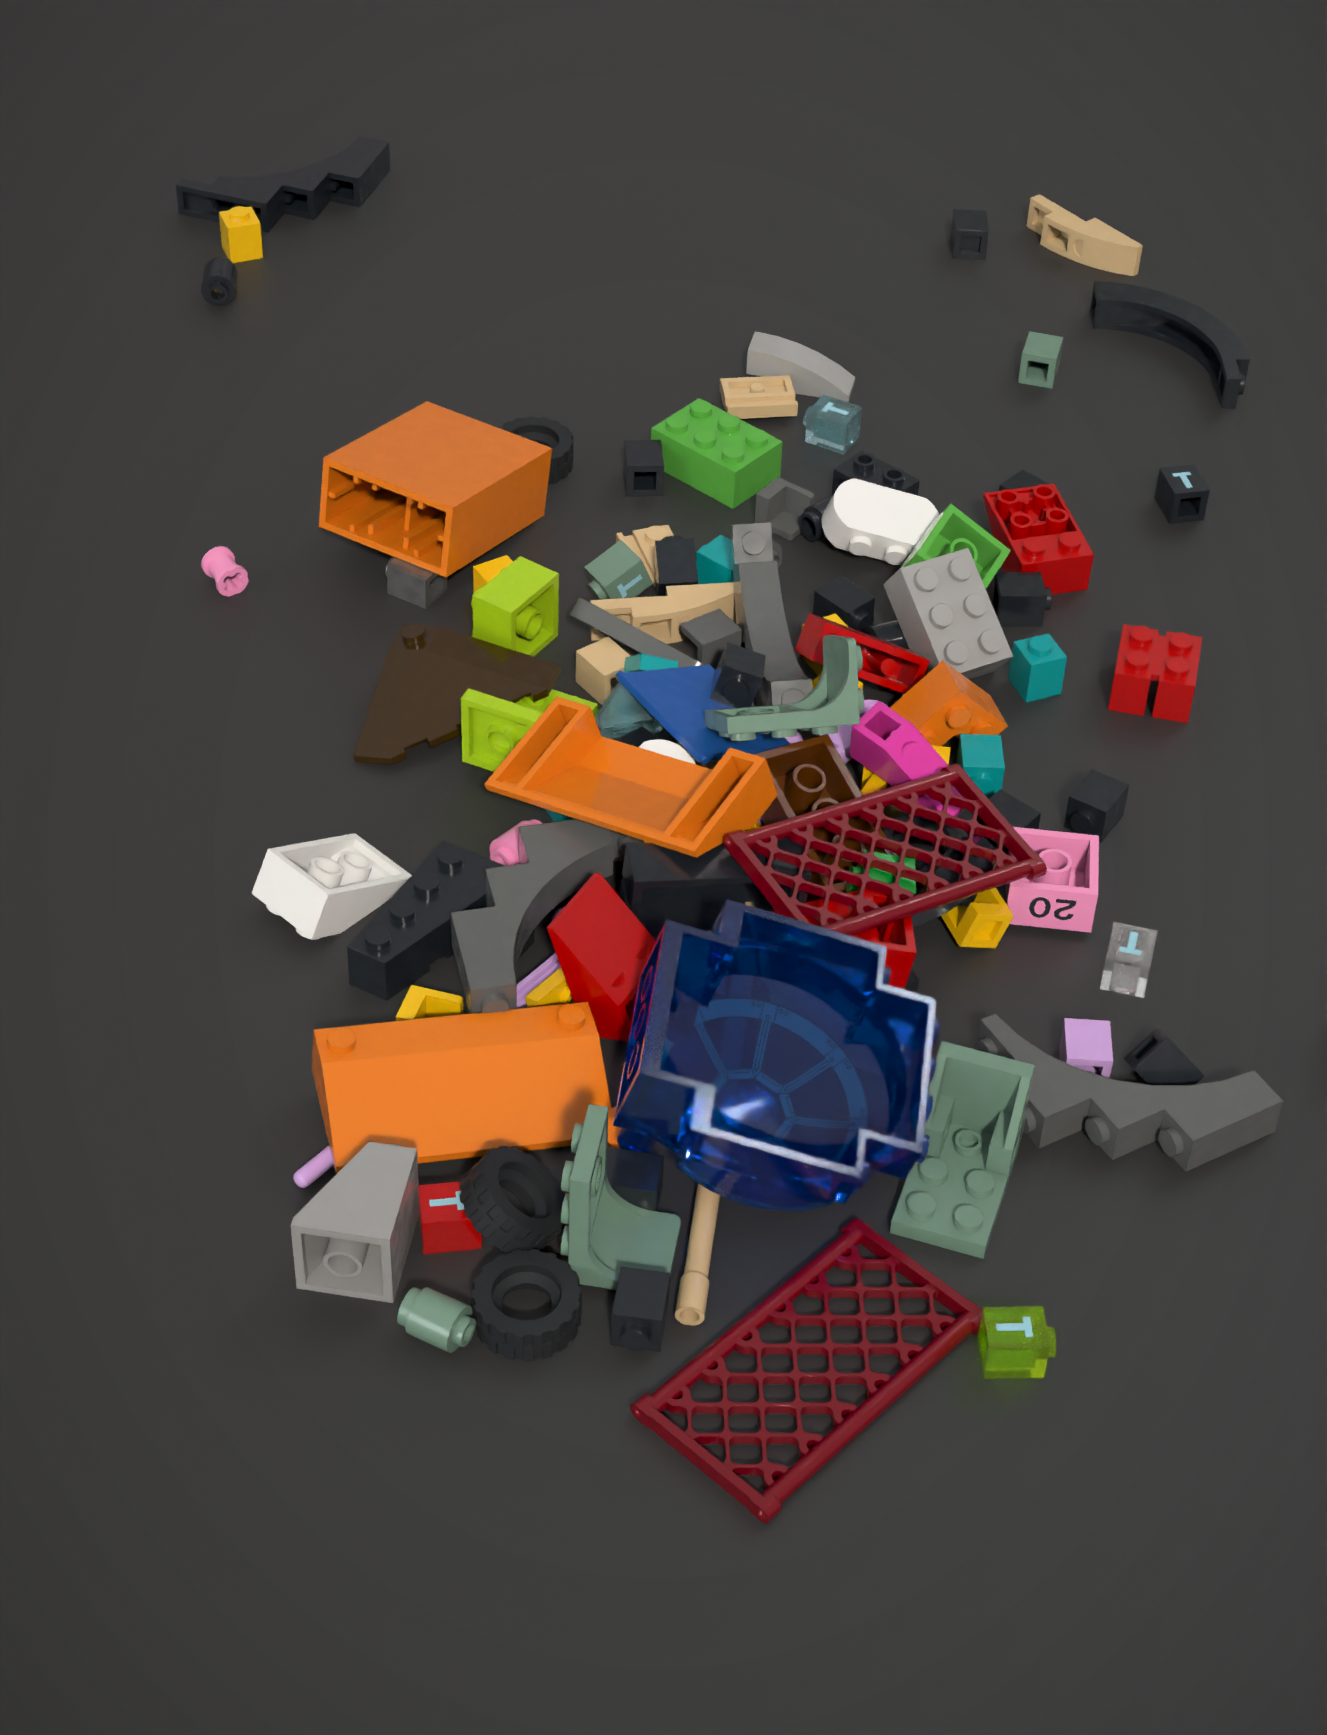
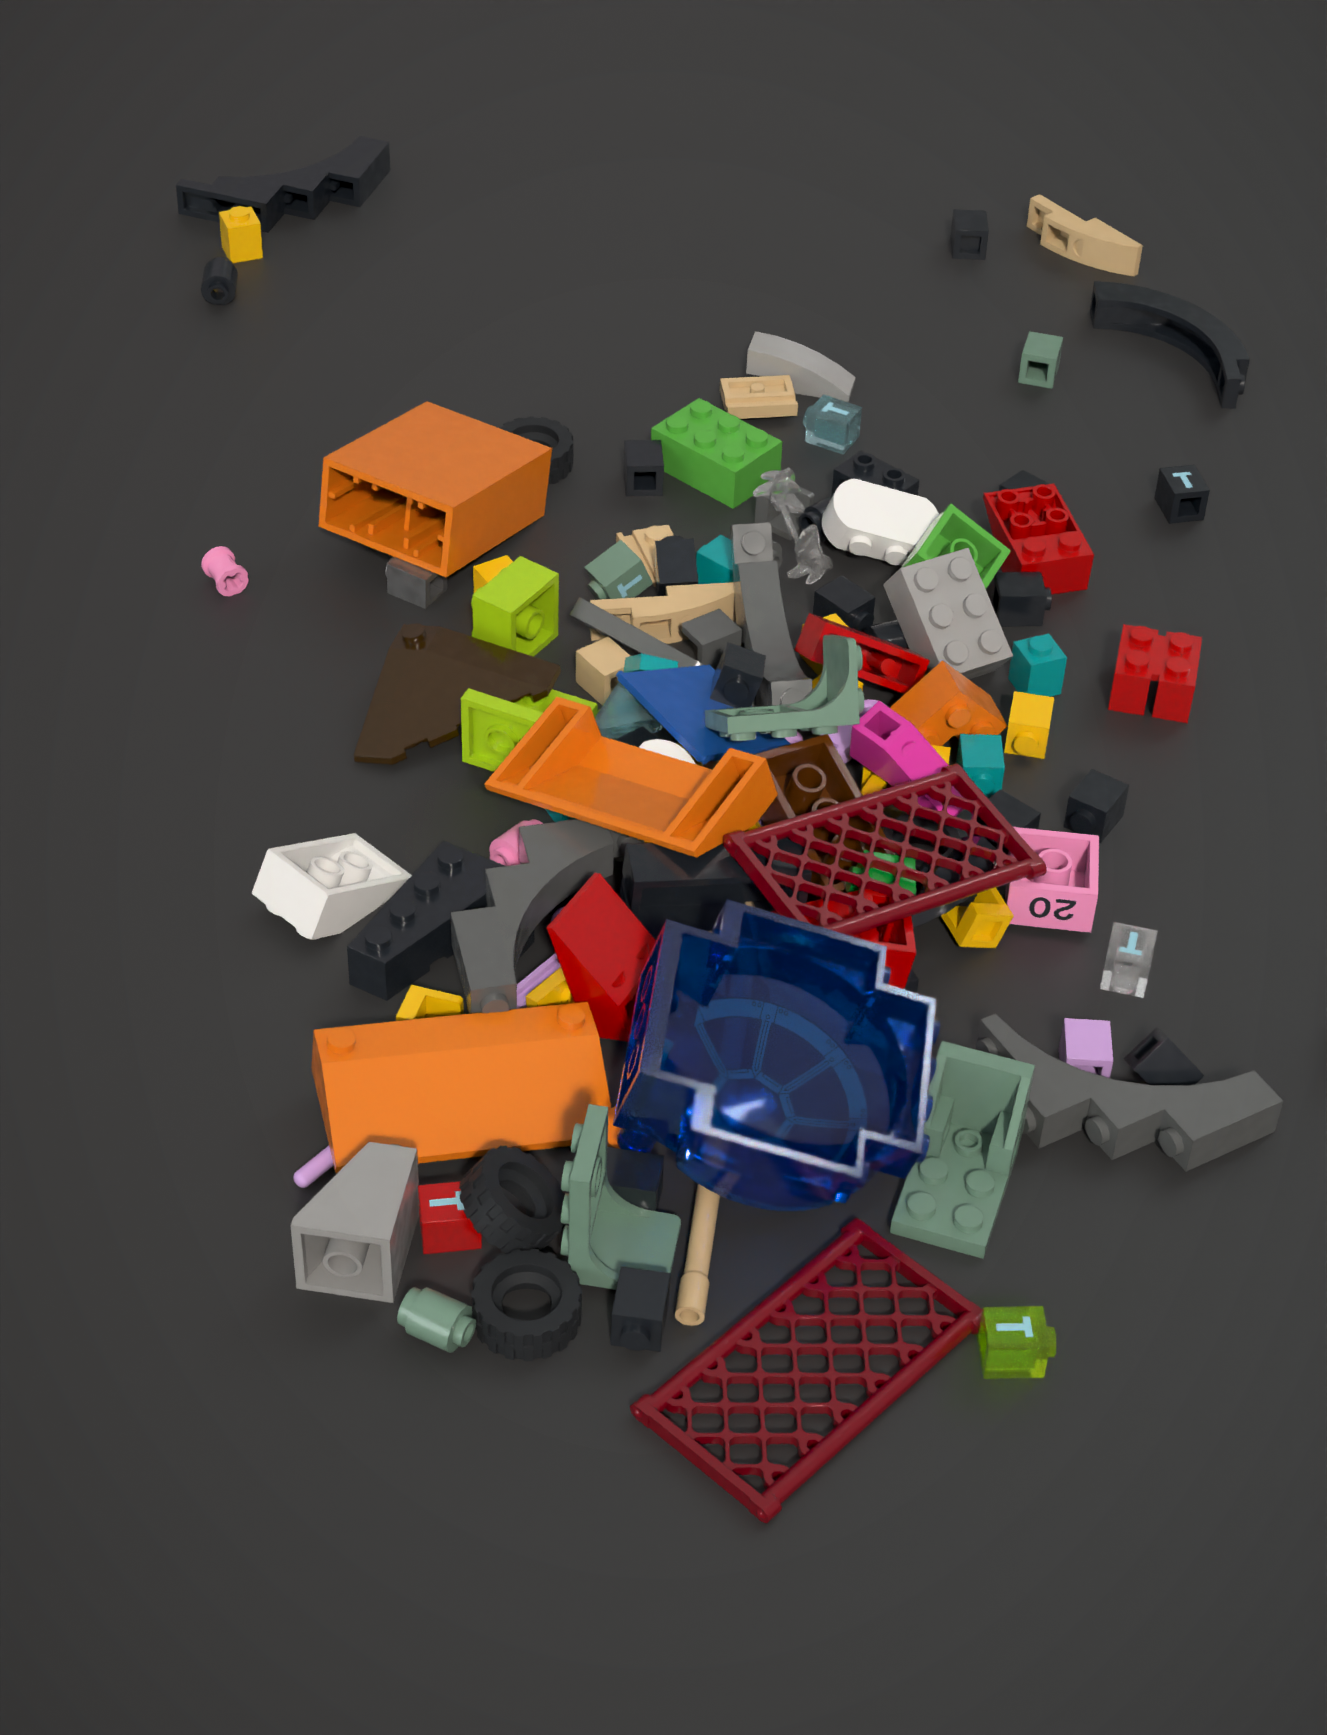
(807, 547): none -> clear piece
(1029, 725): none -> yellow brick

